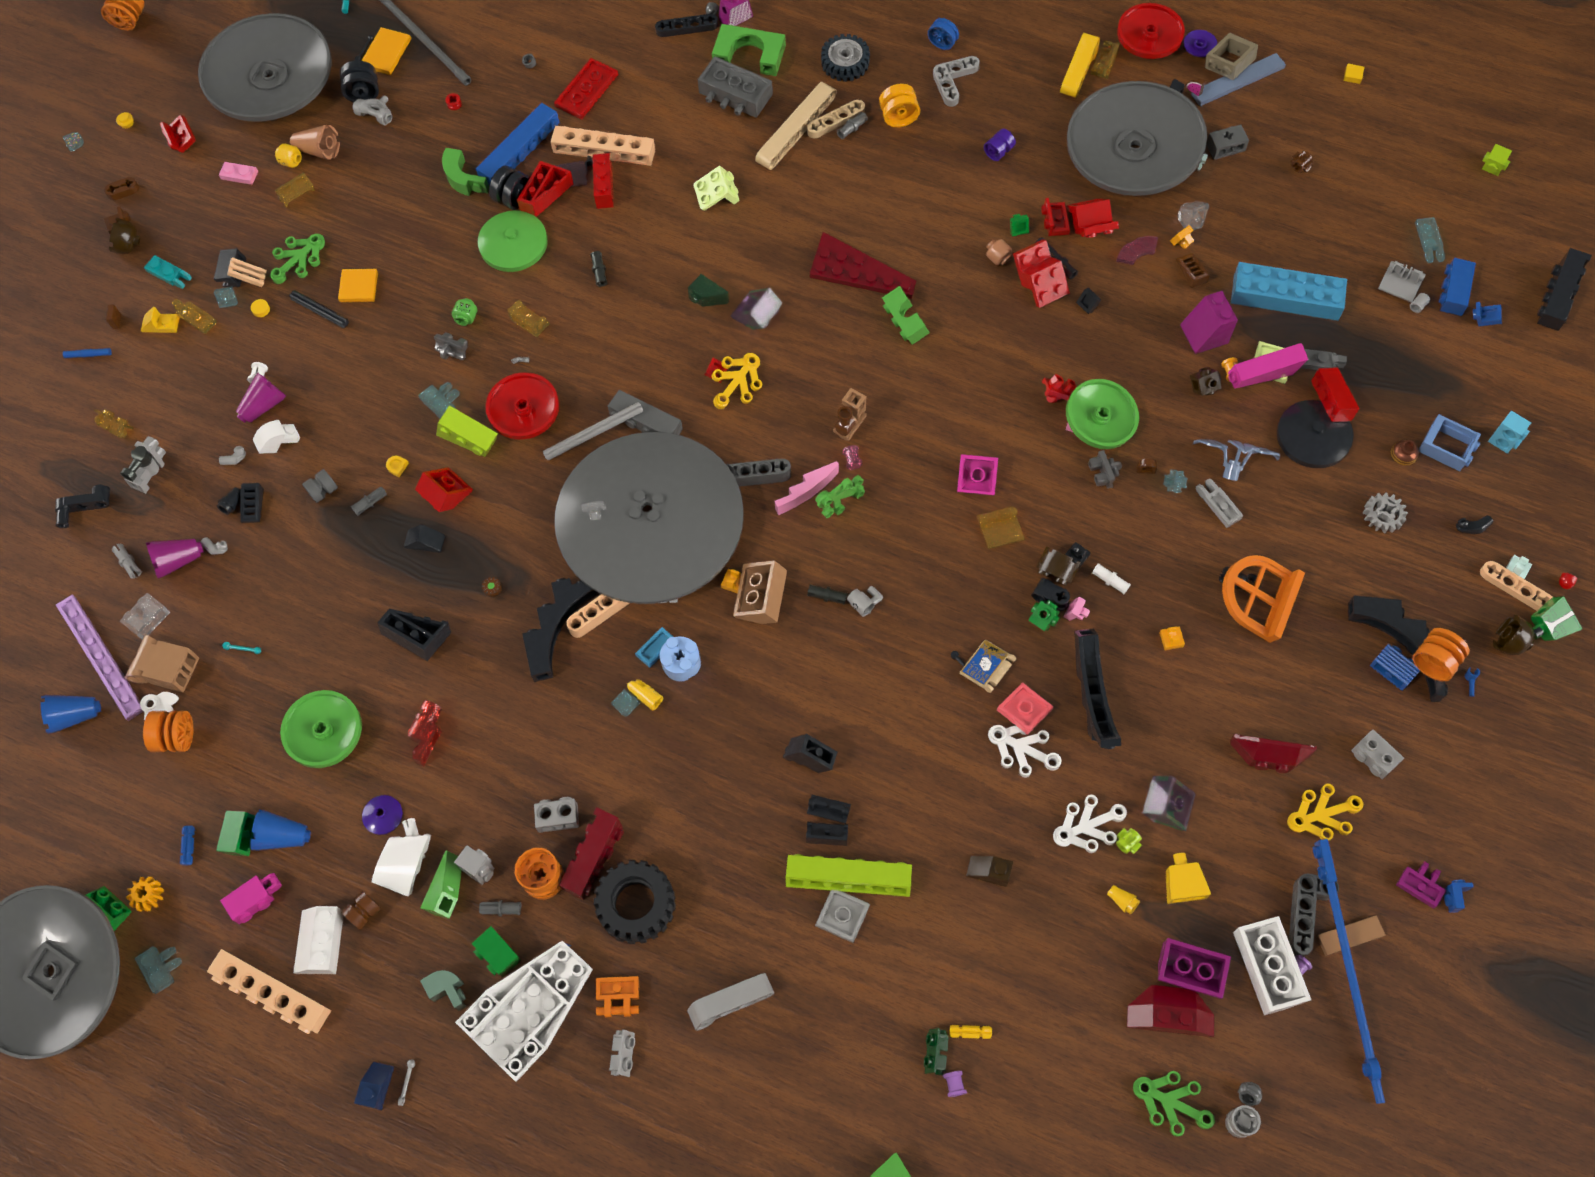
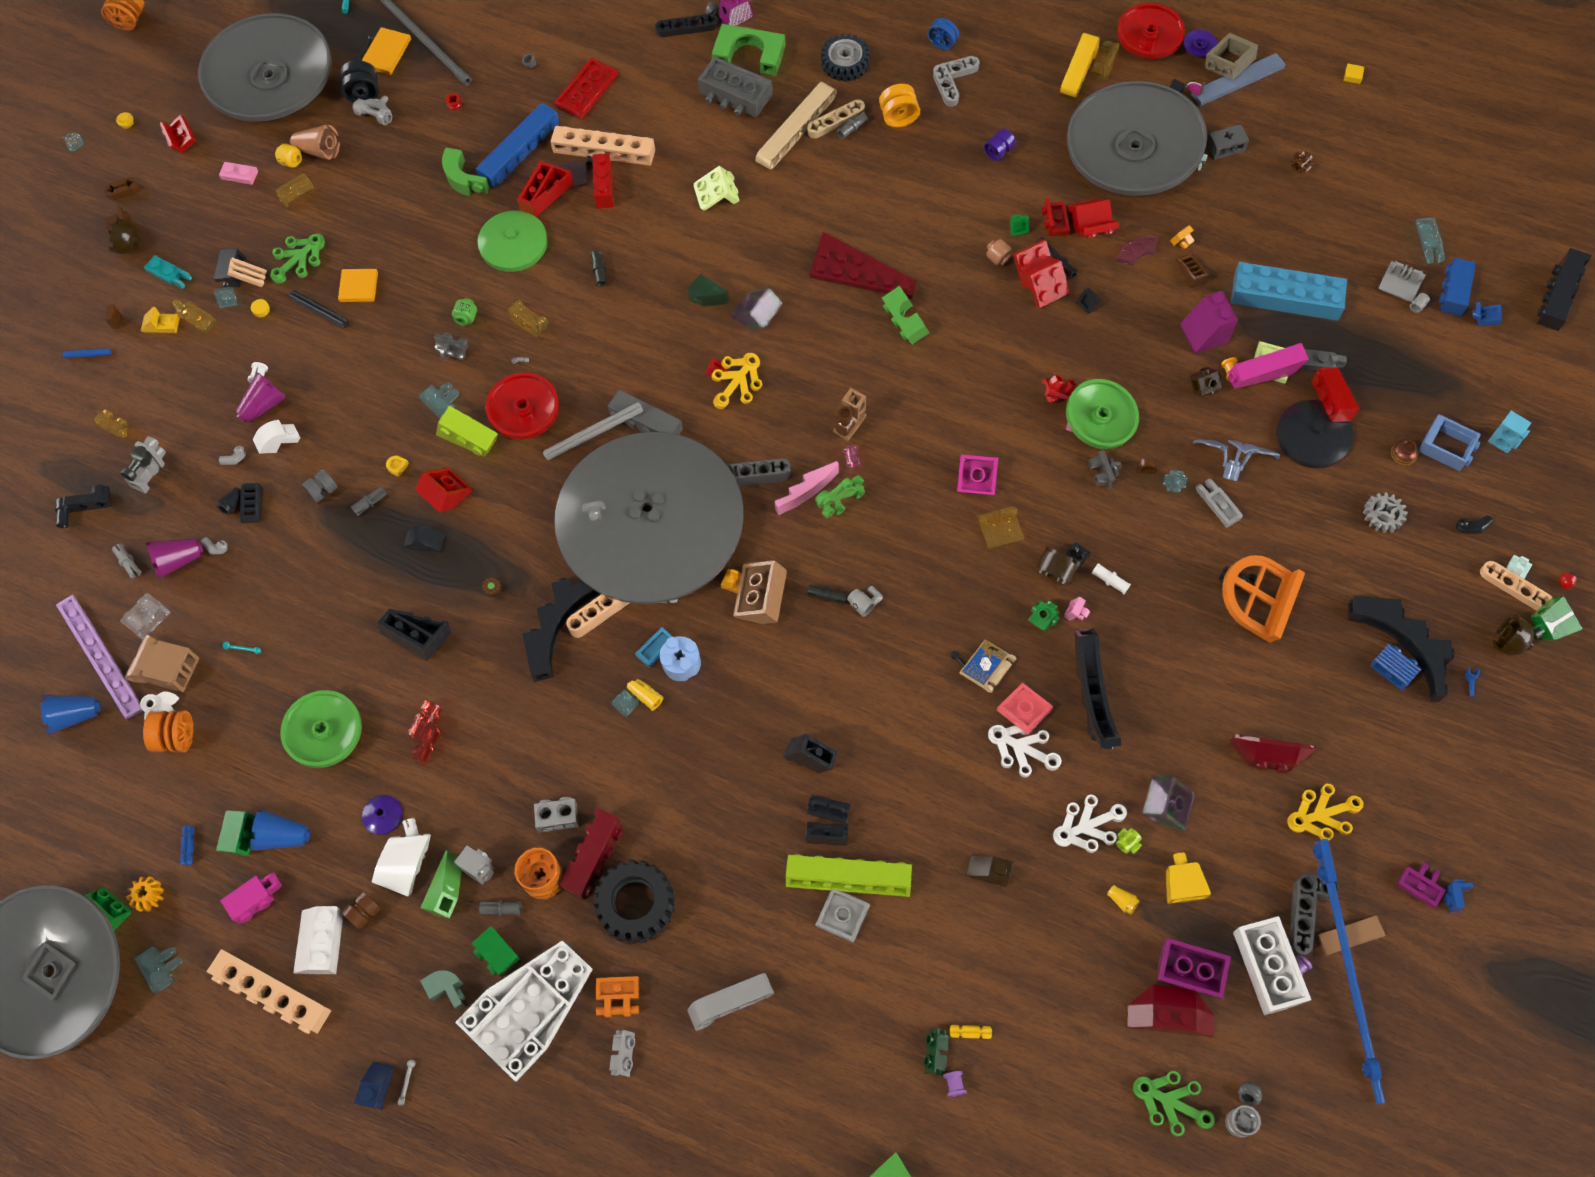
(507, 186): black wheel -> none
(1049, 591): black piece -> none
(1172, 638): light orange tile -> none
(1193, 214): clear slope -> none
(1377, 754): light grey brick -> none
(1441, 654): orange wheel -> none
(1496, 160): lime brick -> none

